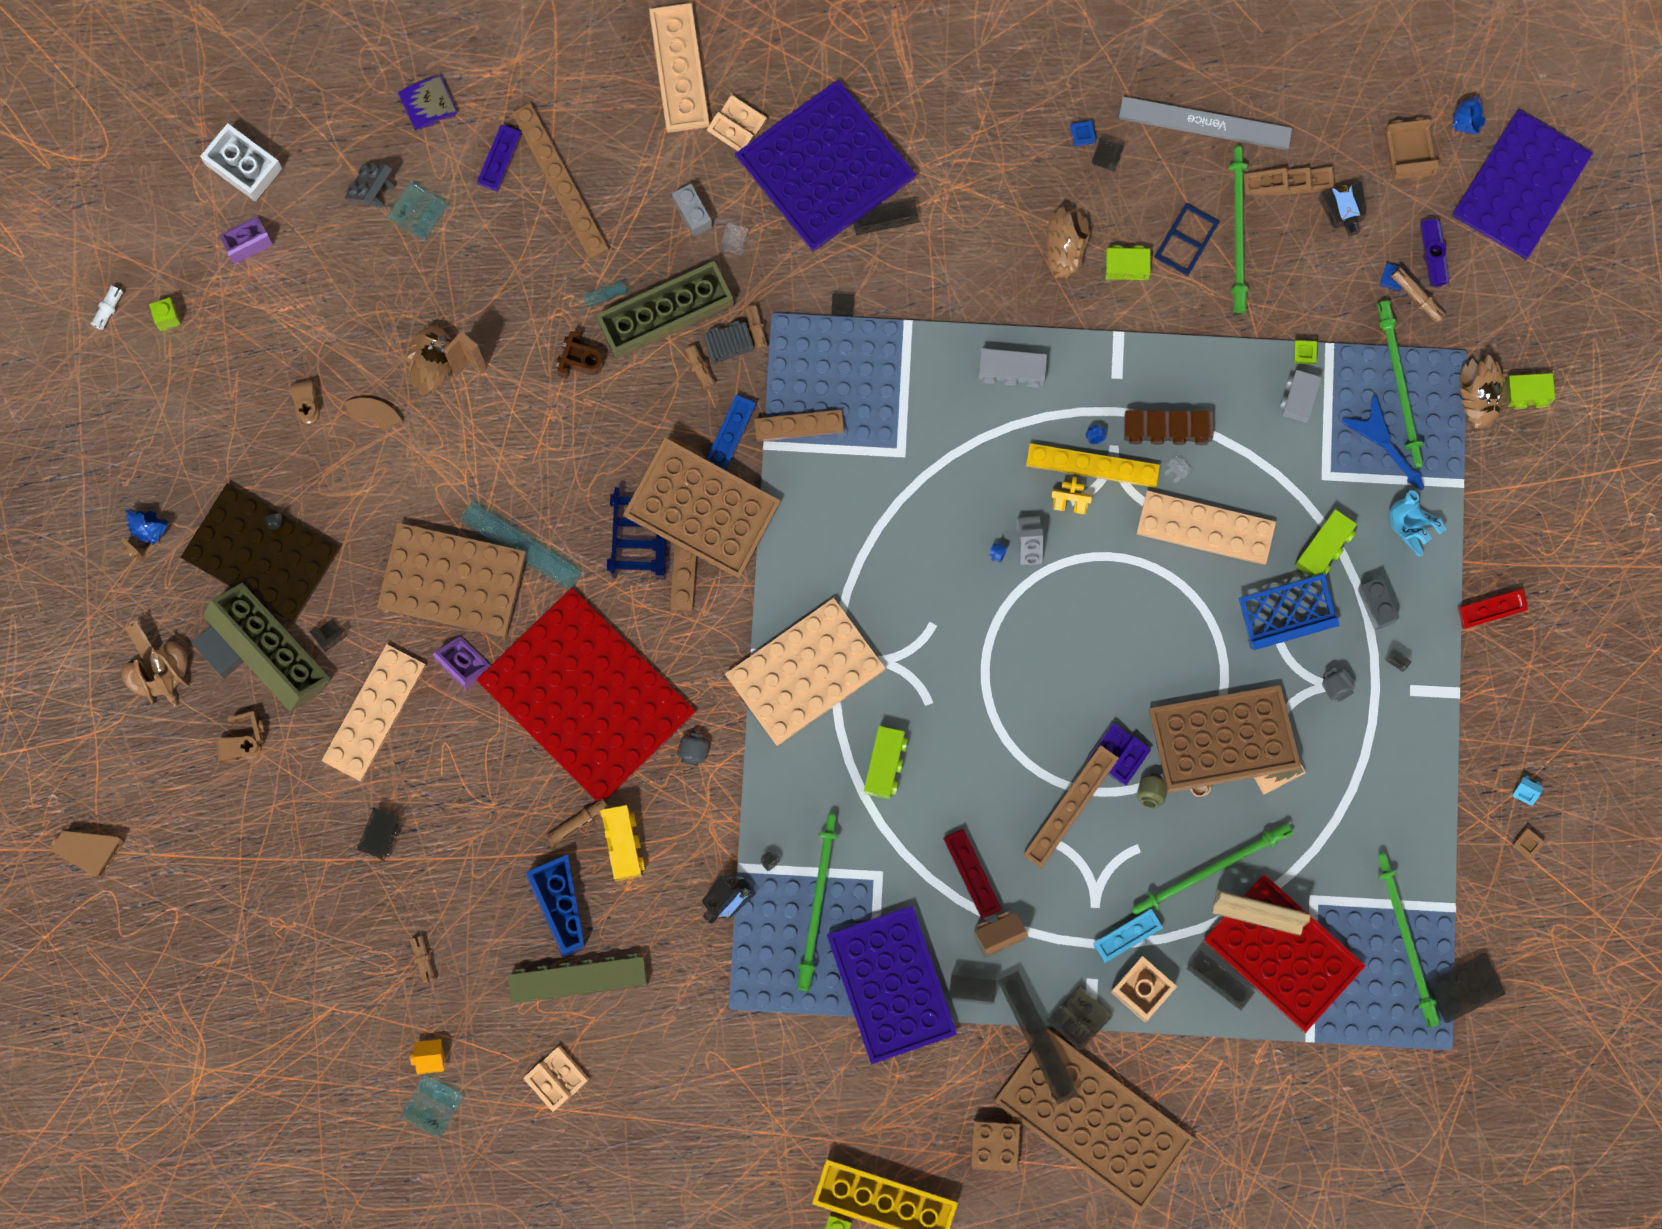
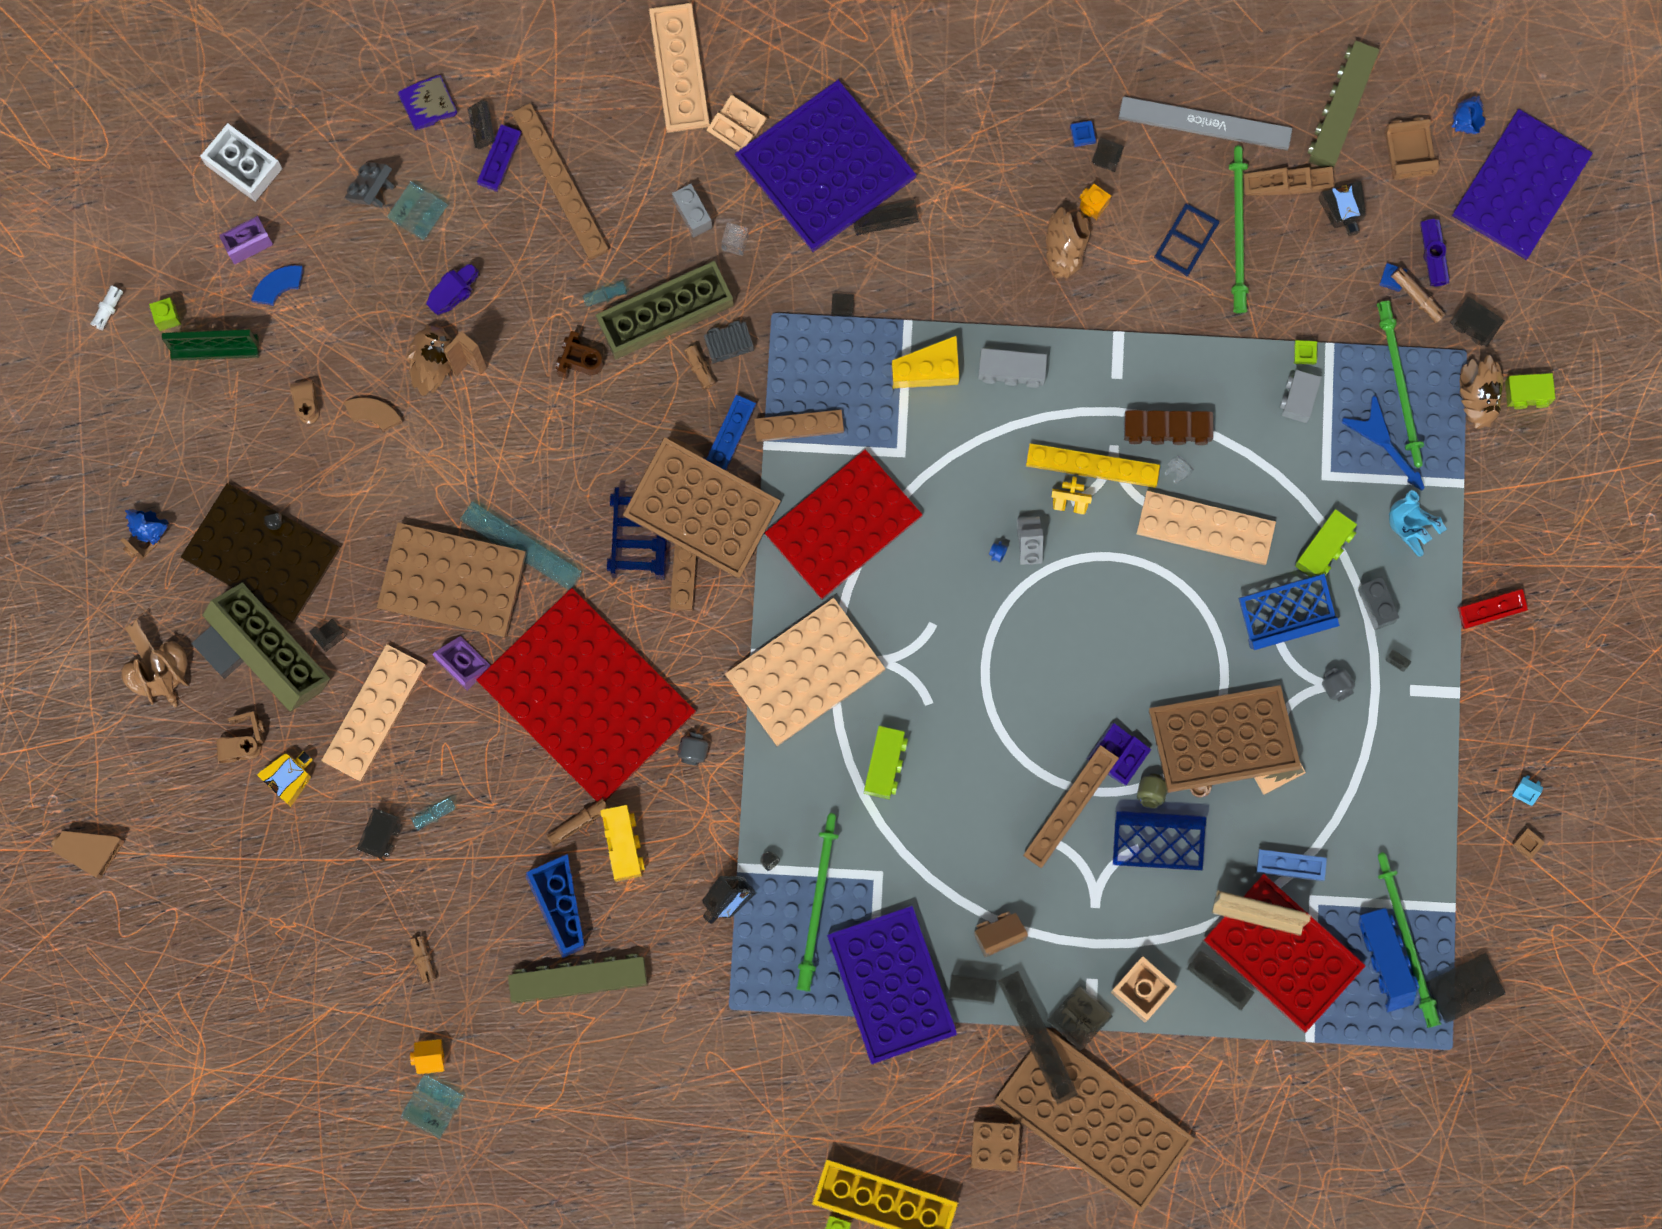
(212, 345): none -> dark green fence
(276, 283): none -> blue tile
(287, 776): none -> torso
(433, 814): none -> clear light blue axle
(452, 289): none -> dark purple hinge
(481, 124): none -> clear smoke plate
(556, 1078): light nougat slope -> none
(755, 327): medium nougat axle -> none
(843, 524): none -> red plate
(928, 366): none -> yellow wedge
(972, 874): dark red tile -> none
(1094, 201): none -> light orange brick
(1096, 434): blue plate -> none
(1127, 263): lime brick -> none
(1127, 936): medium azure plate -> none
(1159, 820): none -> clear blue fence
(1269, 839): bright green bar -> none
(1291, 865): none -> medium blue plate
(1343, 105): none -> olive brick
(1388, 959): none -> blue wedge
(1476, 322): none -> clear smoke brick

